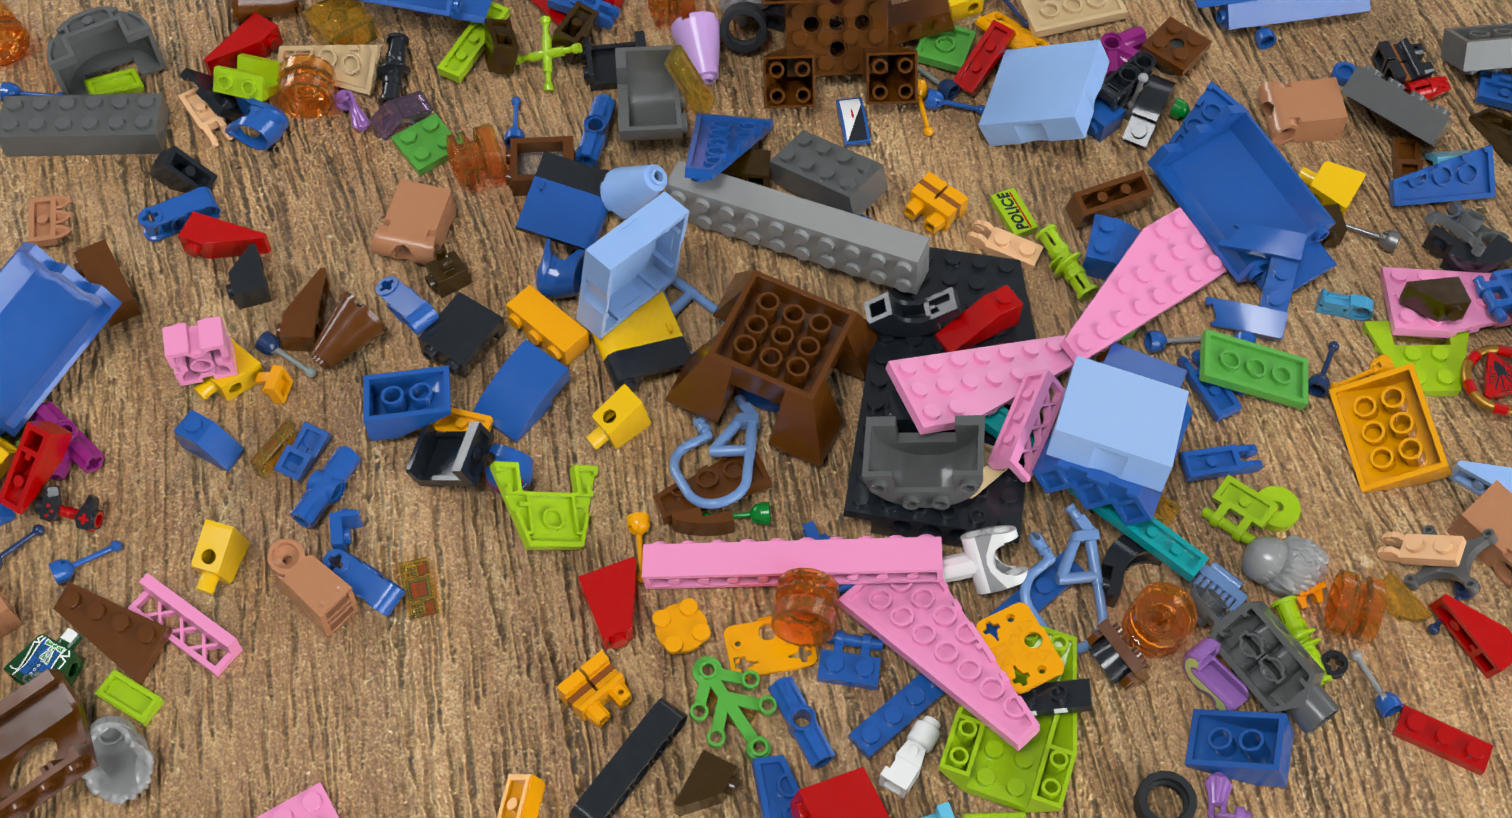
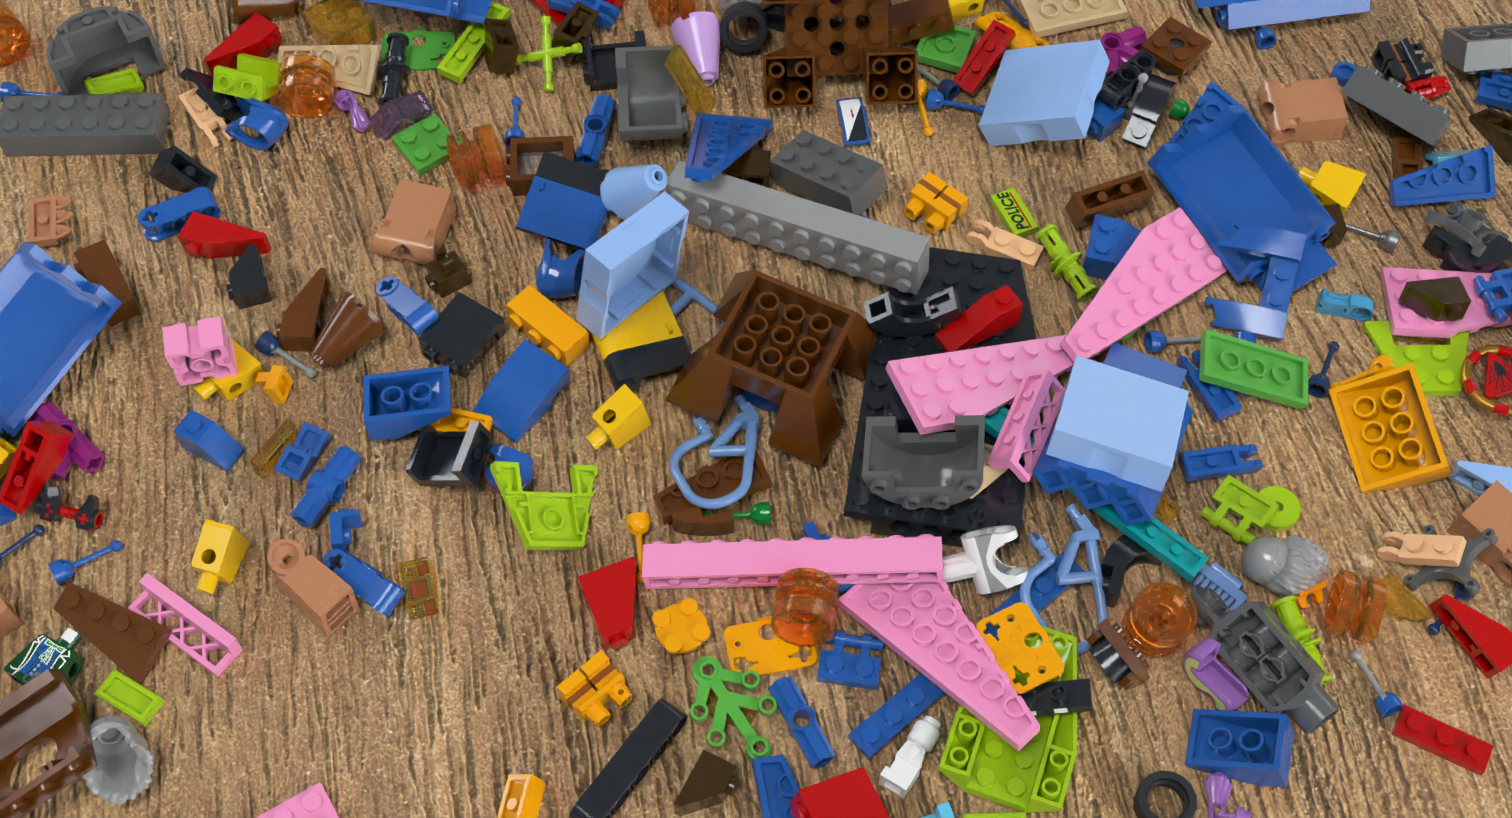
(424, 56): none -> bright green axle
(1340, 660): black bush -> none

